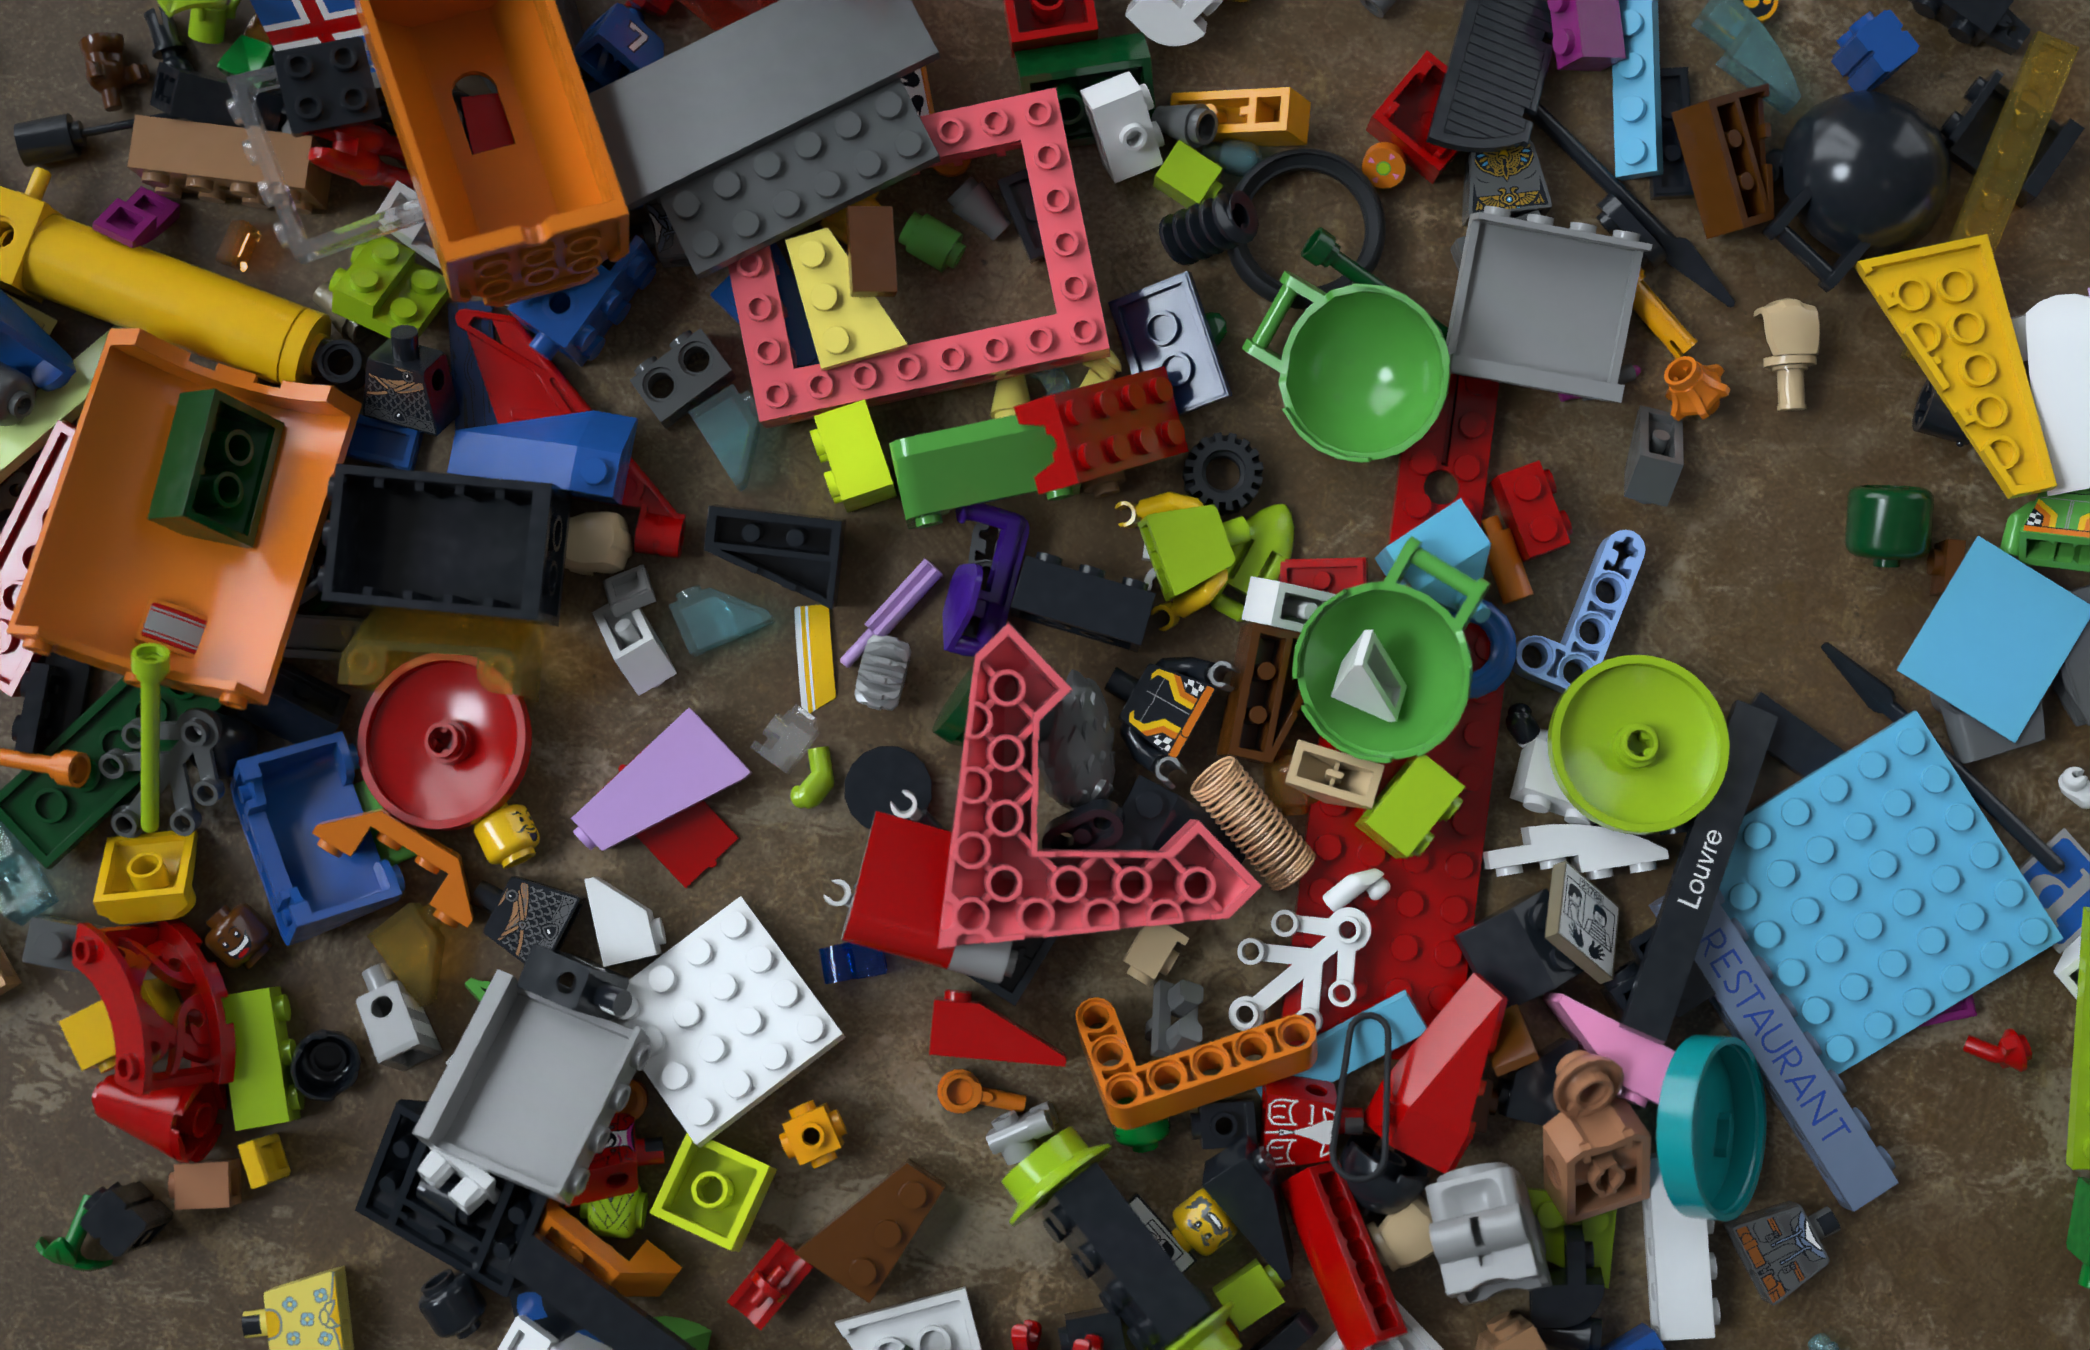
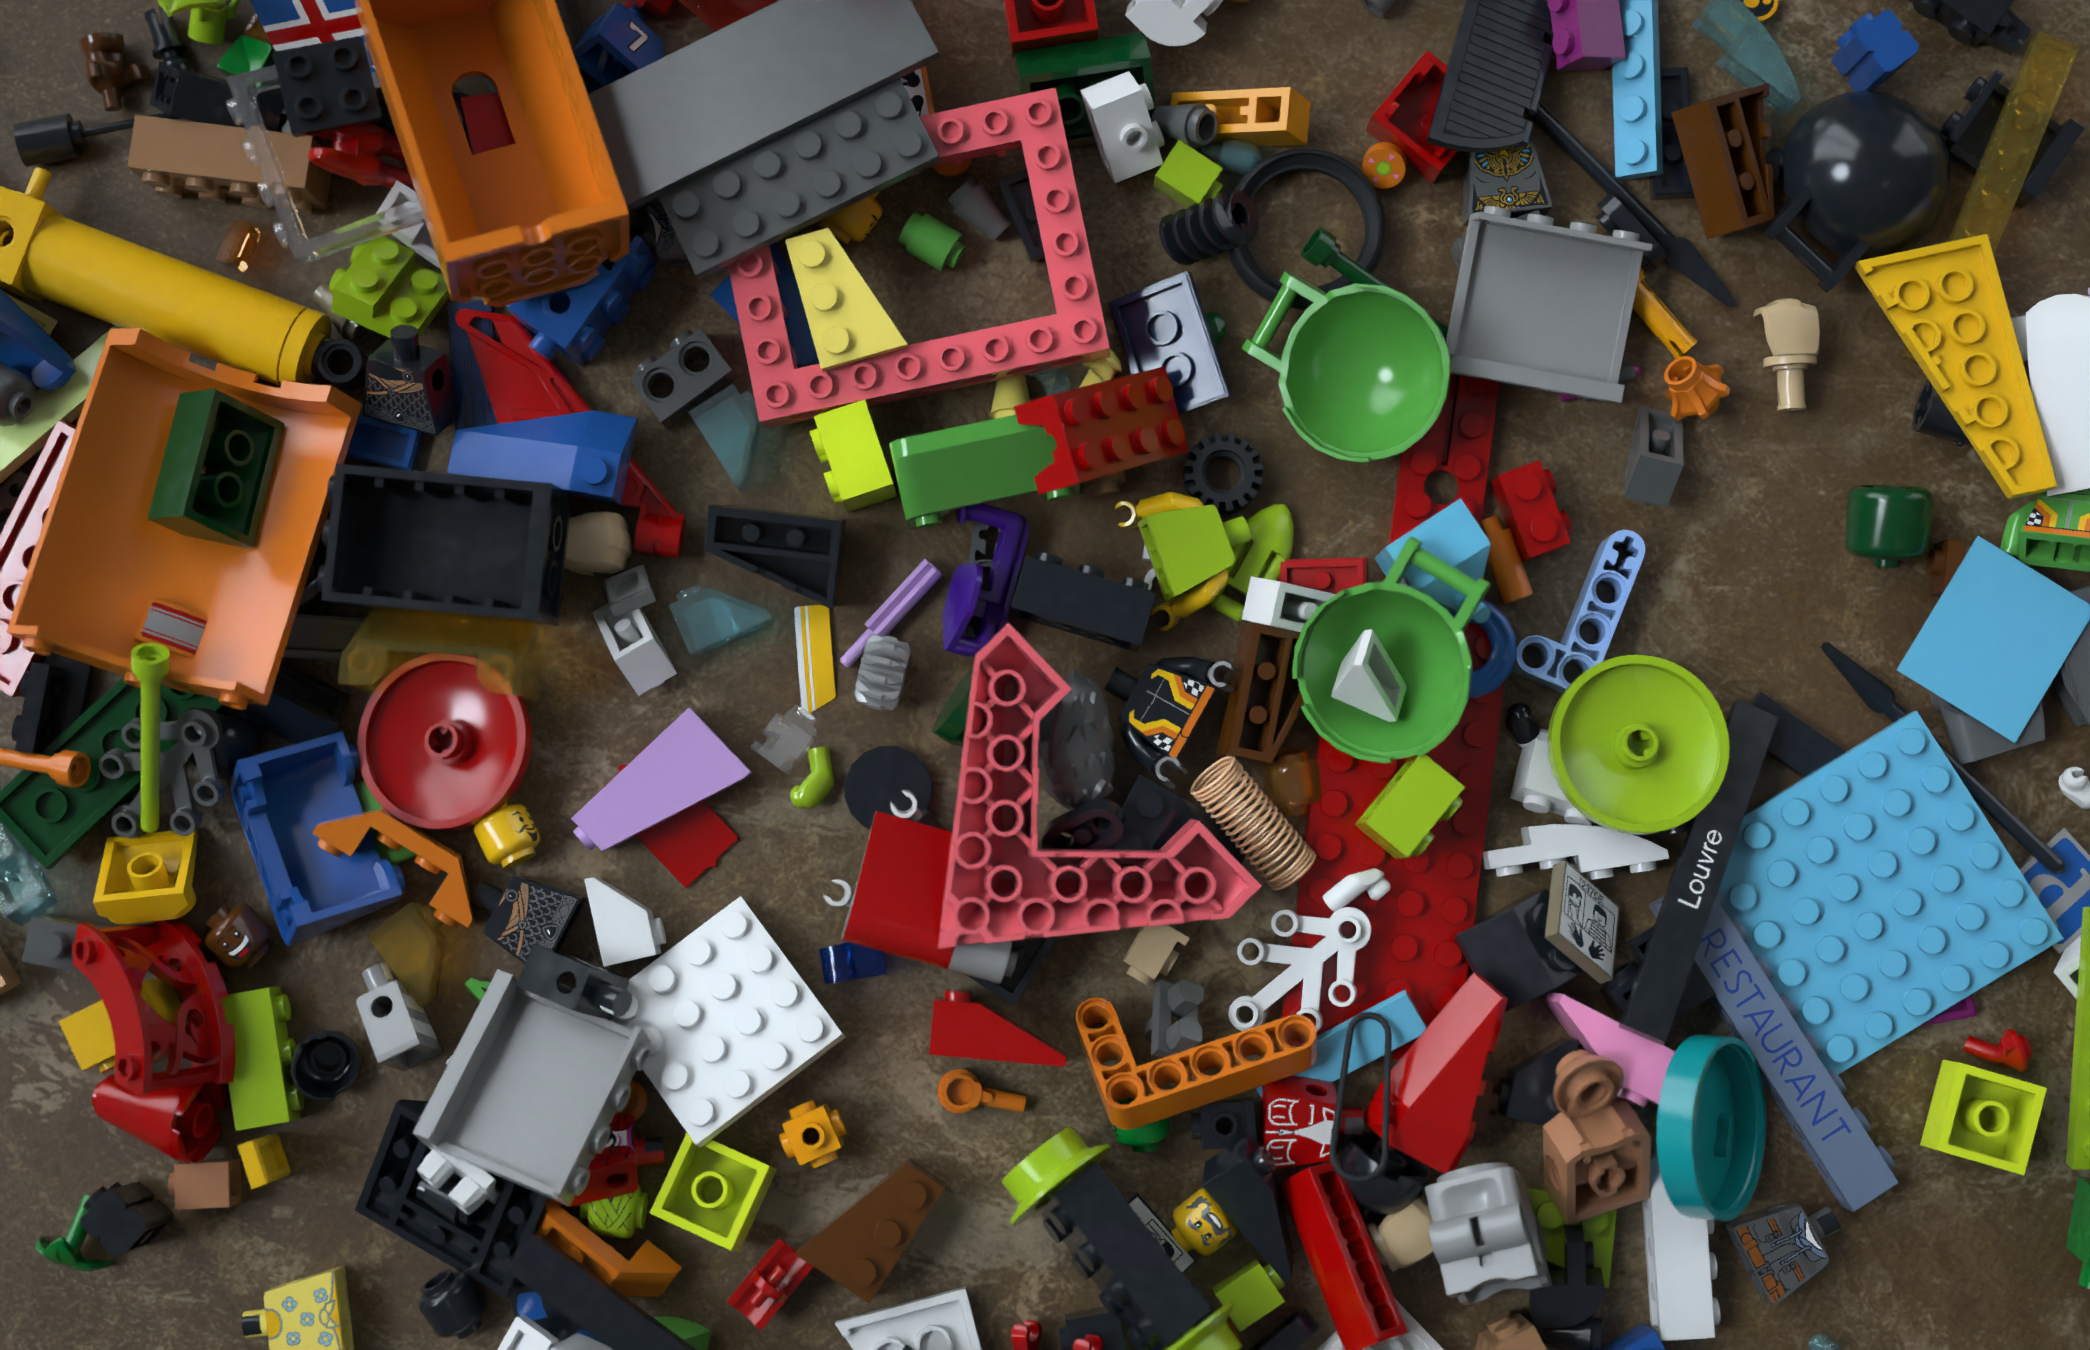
(137, 219): magenta slope -> none
(871, 251): reddish brown tile -> none
(1016, 1134): light grey plate -> none
(1334, 776): tan slope -> none
(1514, 1044): reddish brown slope -> none
(1983, 1116): none -> neon yellow brick

